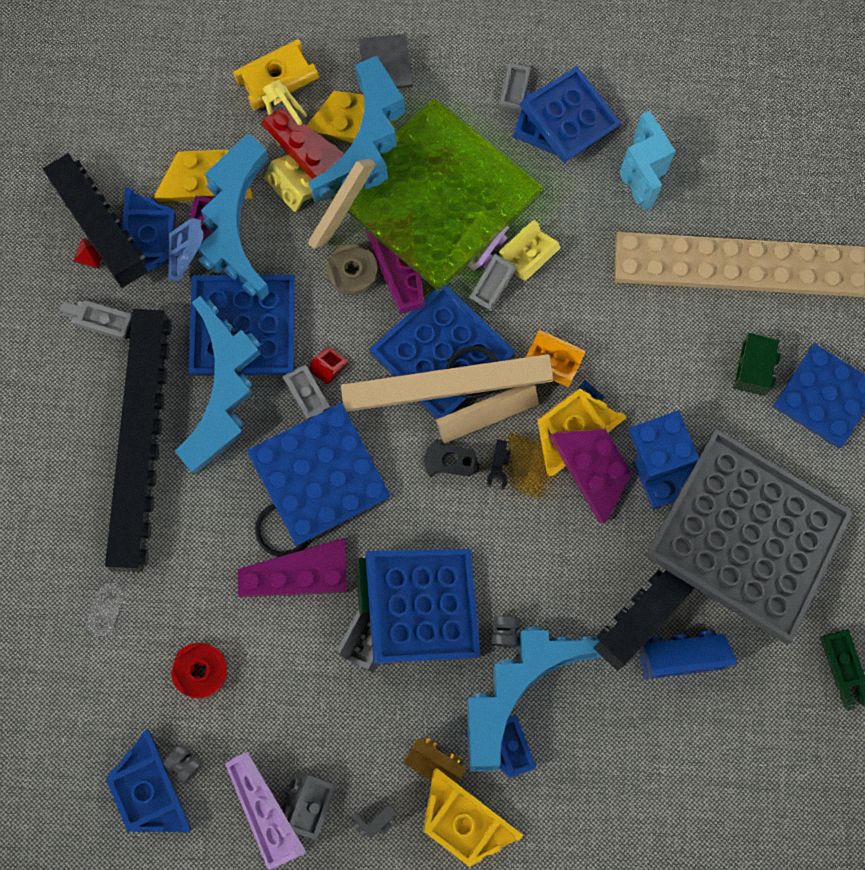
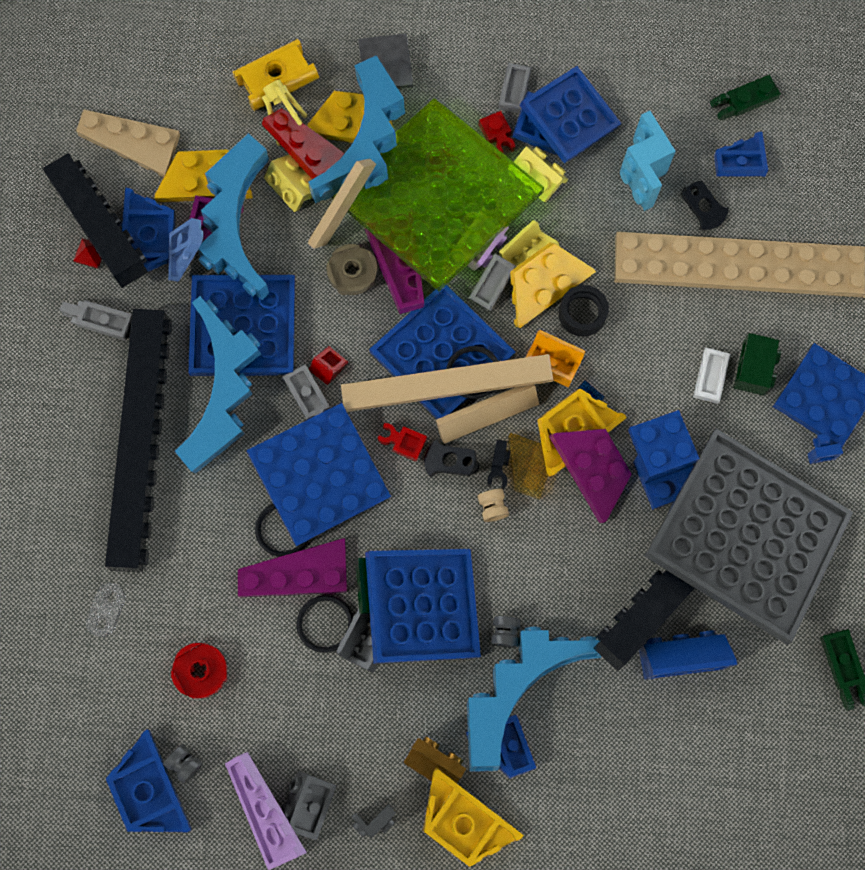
(138, 141): none -> tan wing
(300, 616): none -> black tyre
(406, 443): none -> red plate
(493, 505): none -> tan wheel
(497, 130): none -> red plate
(545, 280): none -> yellow wing
(547, 174): none -> light yellow bracket
(592, 294): none -> black tyre
(711, 375): none -> white tile
(716, 213): none -> black piece
(742, 158): none -> blue wing
(746, 97): none -> dark green hinge
(824, 450): none -> blue tile

